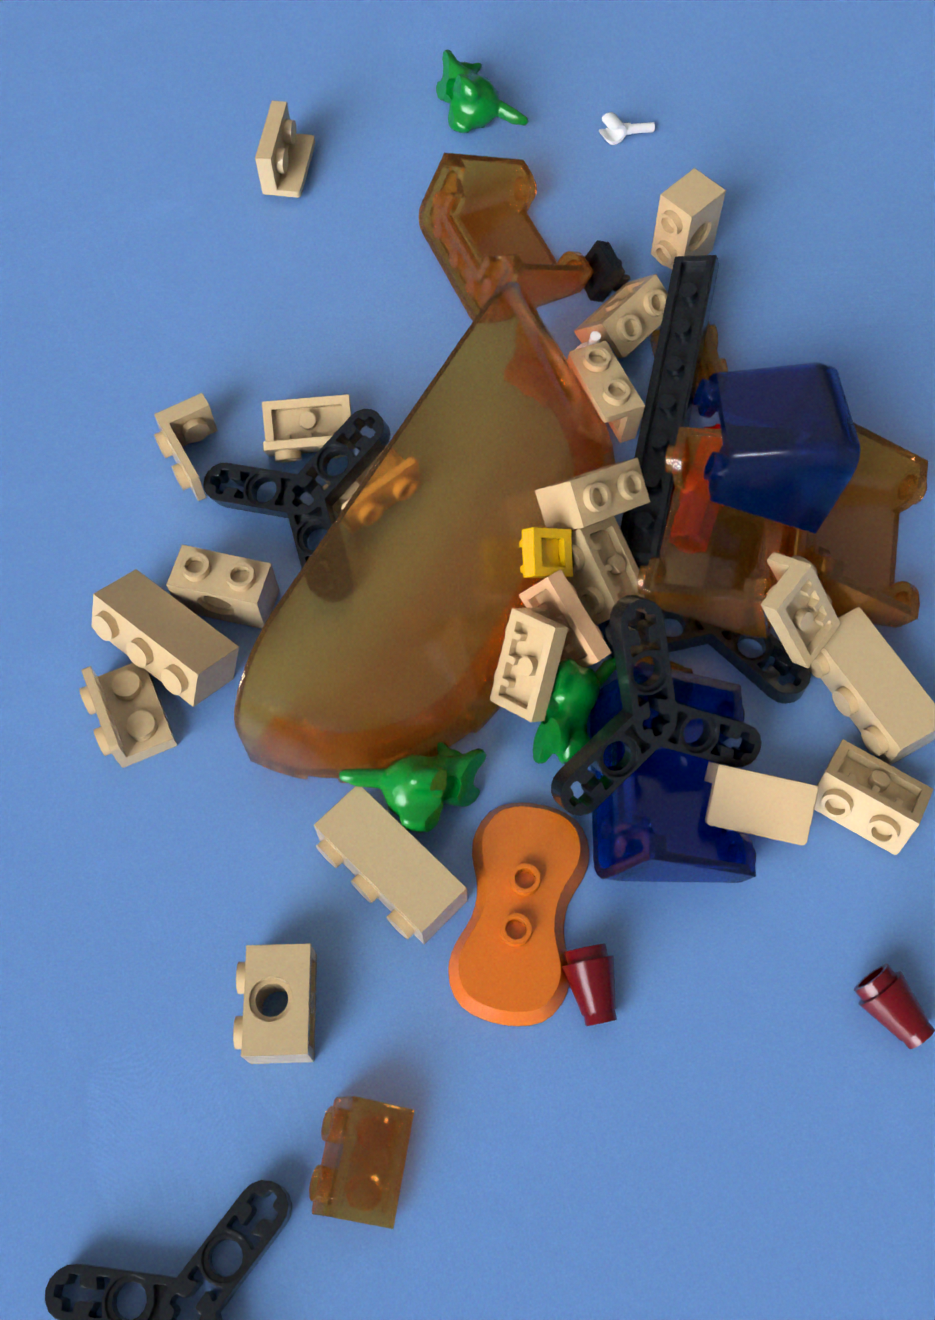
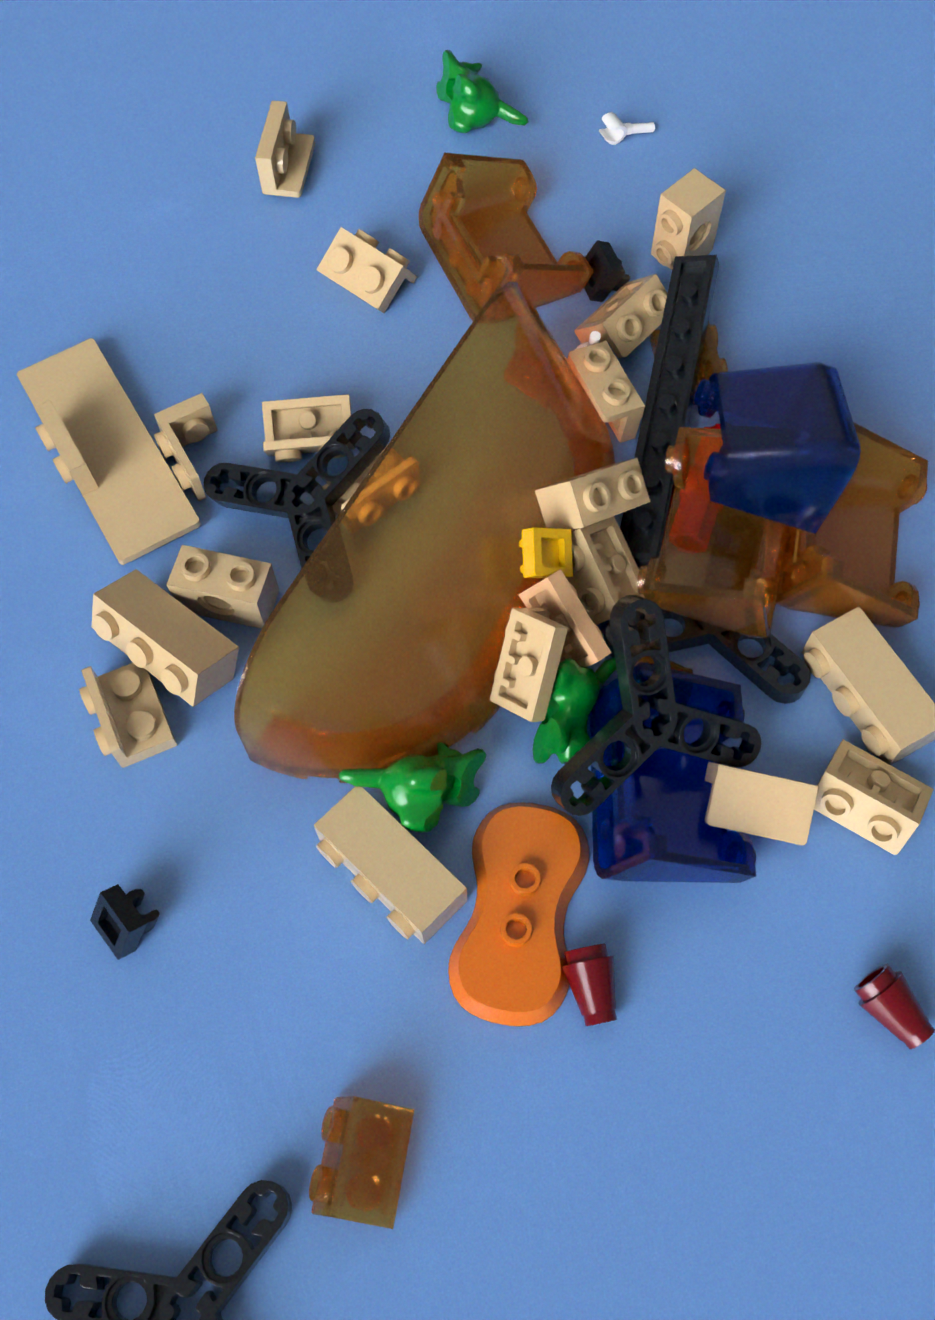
(107, 451): none -> tan bracket
(120, 921): none -> black tile
(291, 1033): tan brick -> none
(363, 269): none -> tan bracket
(799, 608): tan bracket -> none

